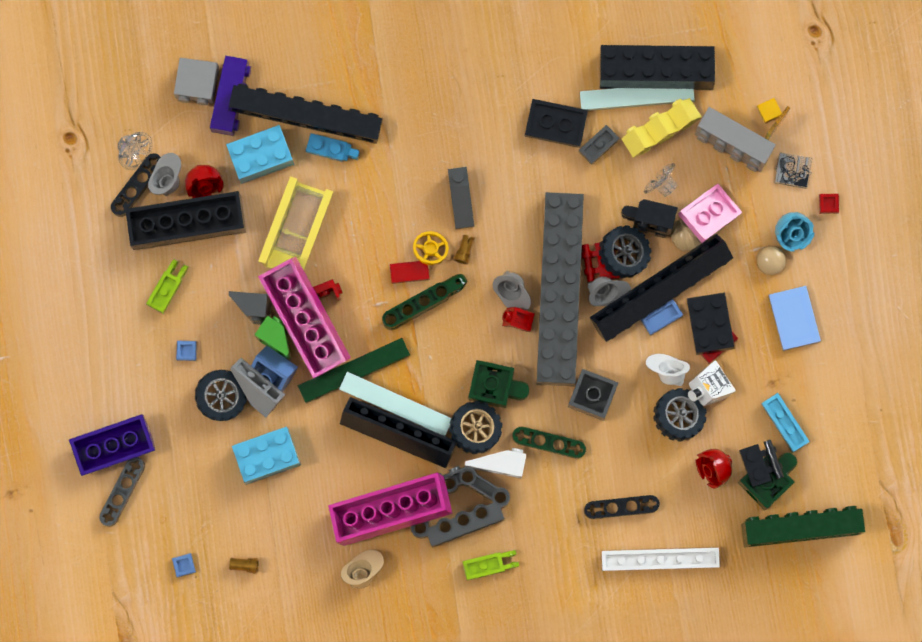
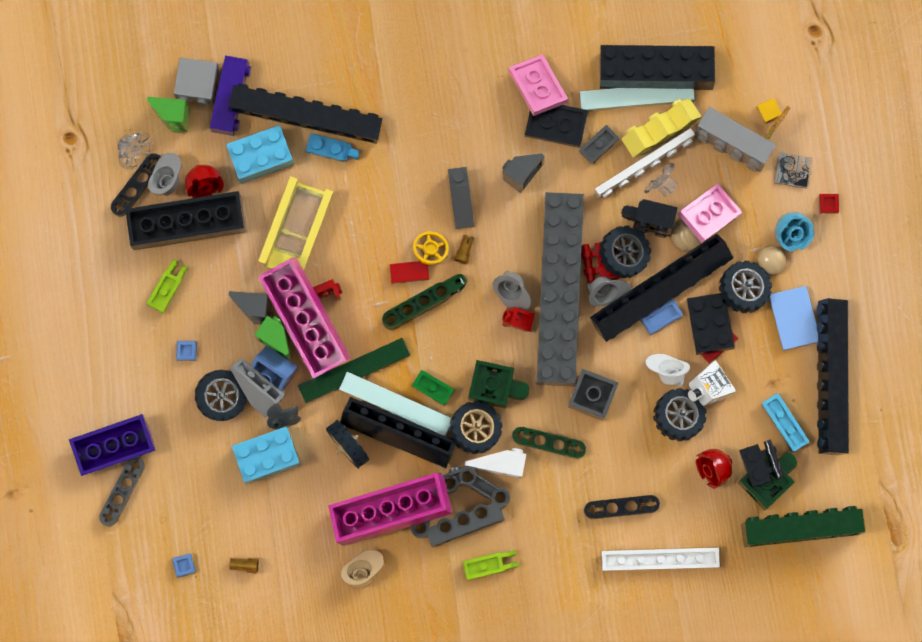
(172, 112): none -> bright green slope
(278, 418): none -> dark grey plate
(347, 444): none -> black wheel
(433, 387): none -> green plate
(521, 170): none -> dark grey slope
(538, 85): none -> bright pink plate
(639, 167): none -> white plate
(739, 302): none -> black wheel
(833, 377): none -> black brick

